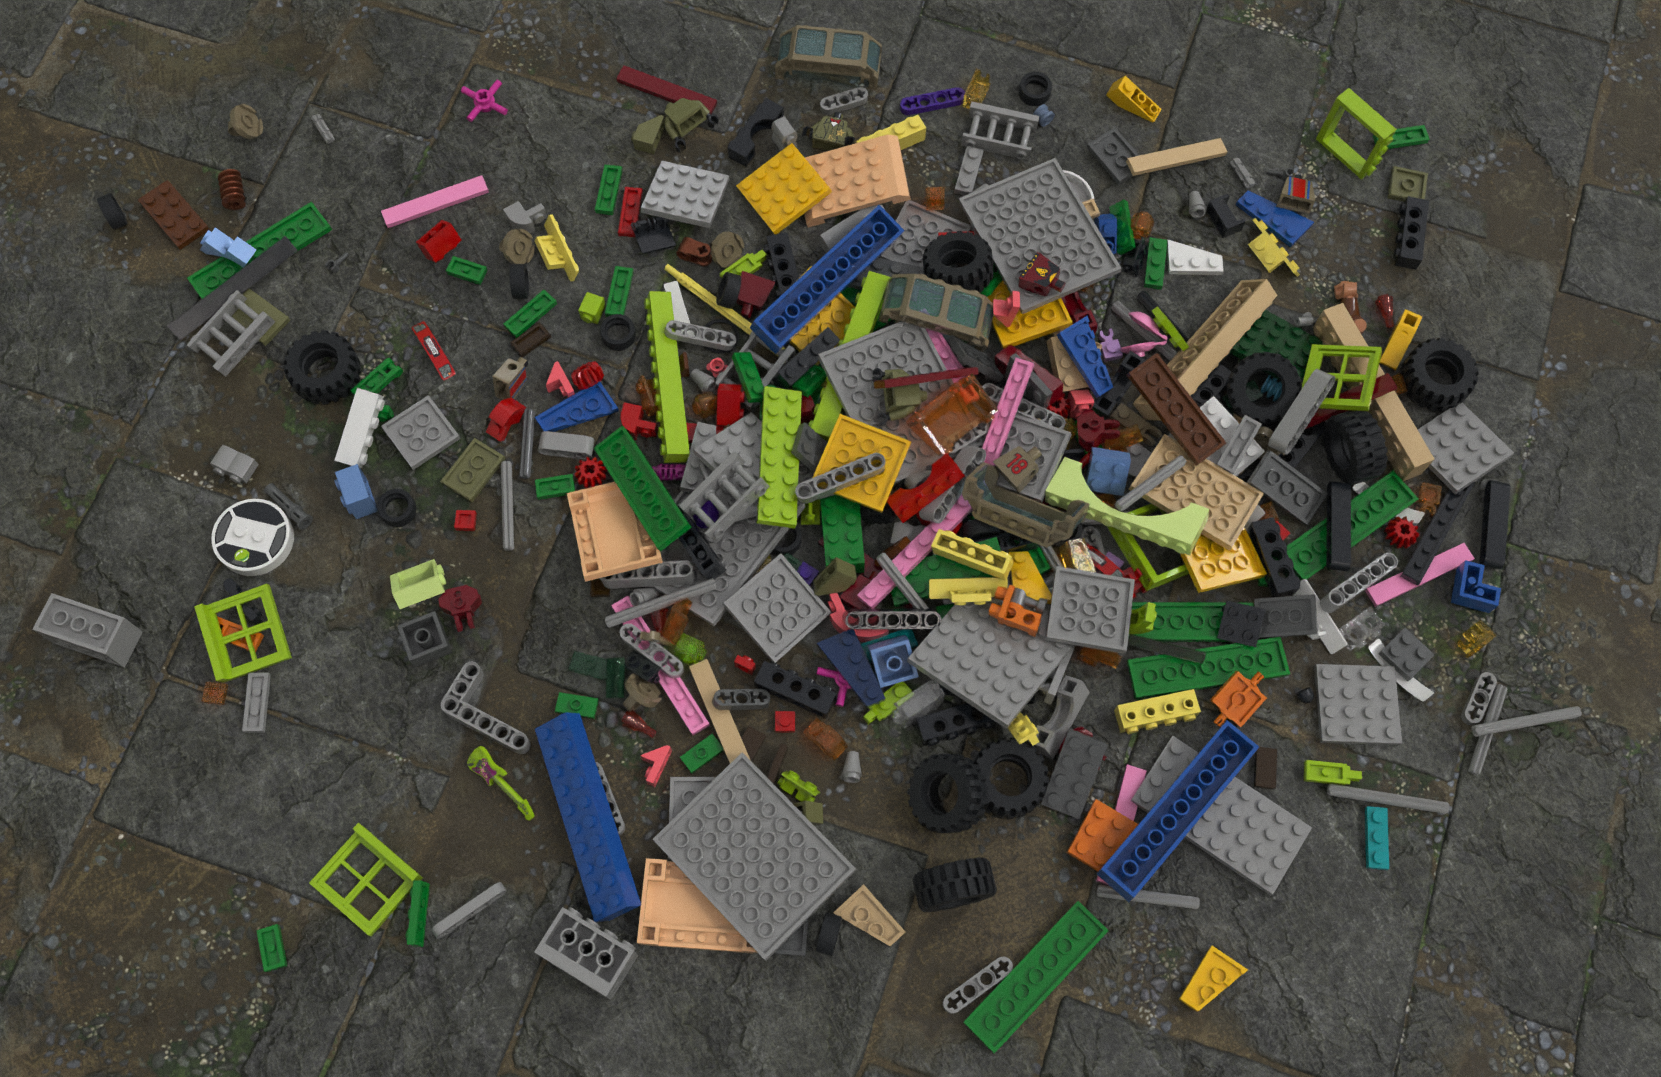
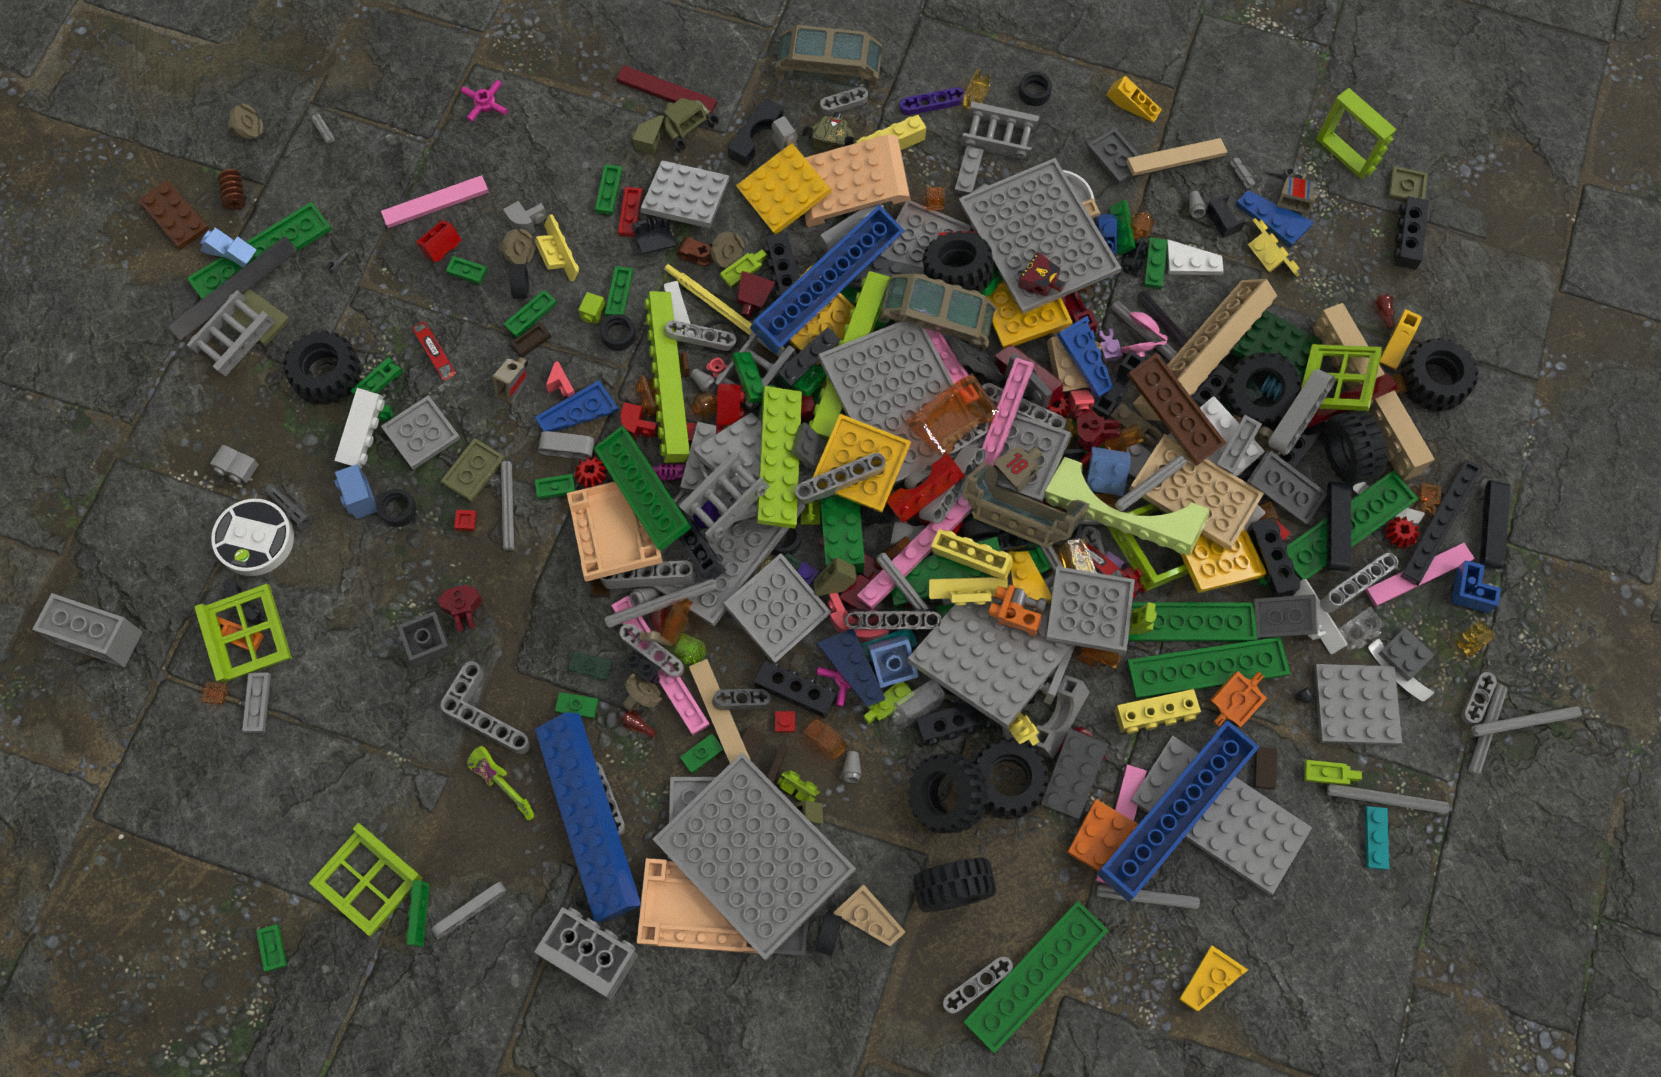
(112, 211): black tyre -> none
(417, 583): yellowish green window -> none
(503, 416): red brick -> none
(527, 444): dark grey axle -> none
(587, 375): red gear -> none
(615, 677): clear green plate -> none
(658, 759): coral slope -> none
(728, 290): black tyre -> none
(745, 664): red plate -> none
(899, 400): olive torso -> none
(927, 377): dark red tile -> none
(1007, 310): coral slope -> none
(1044, 114): sand blue wheel -> none
(1166, 648): clear smoke axle -> none
(1168, 328): lime plate -> none
(1240, 623): black hinge -> none
(1305, 320): light grey arm -> none
(1348, 293): nougat piece -> none
(1408, 137): green plate -> none
(1462, 447): light grey plate -> none

